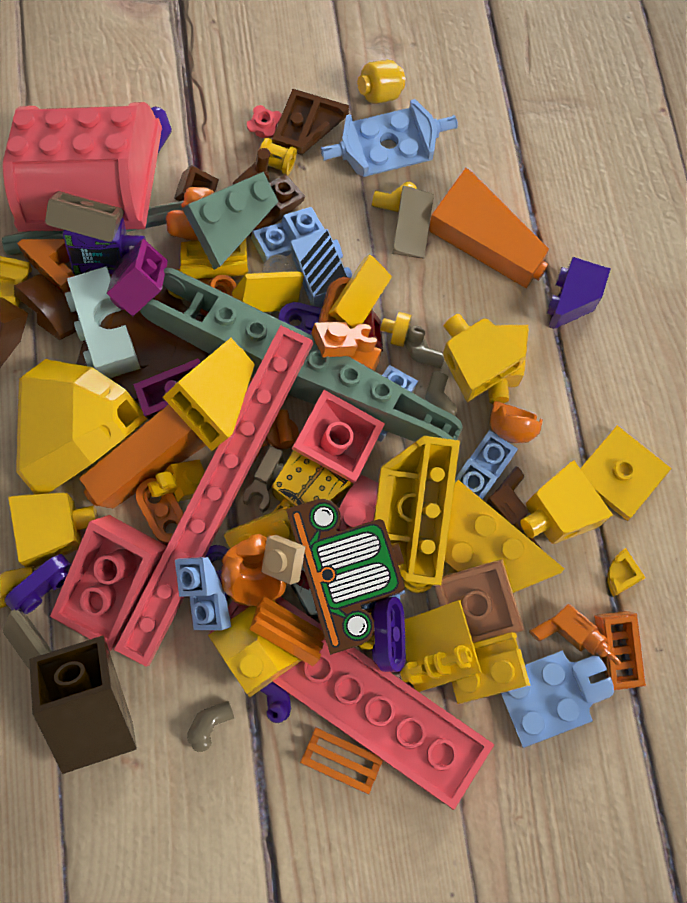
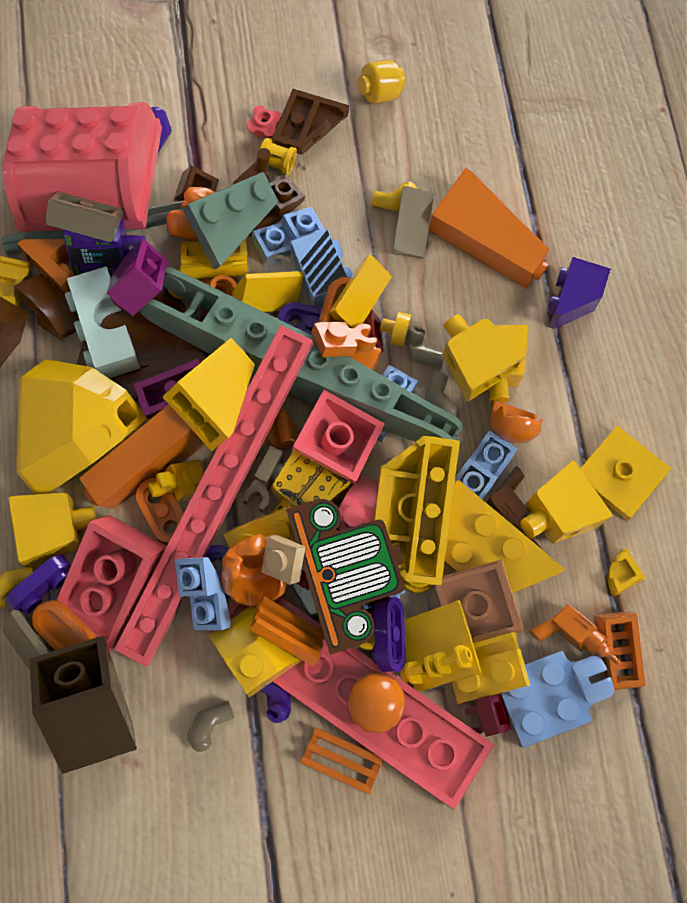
(59, 625): none -> orange tile
(376, 702): none -> orange hair
(410, 128): light blue plate -> none
(492, 715): none -> dark red tile

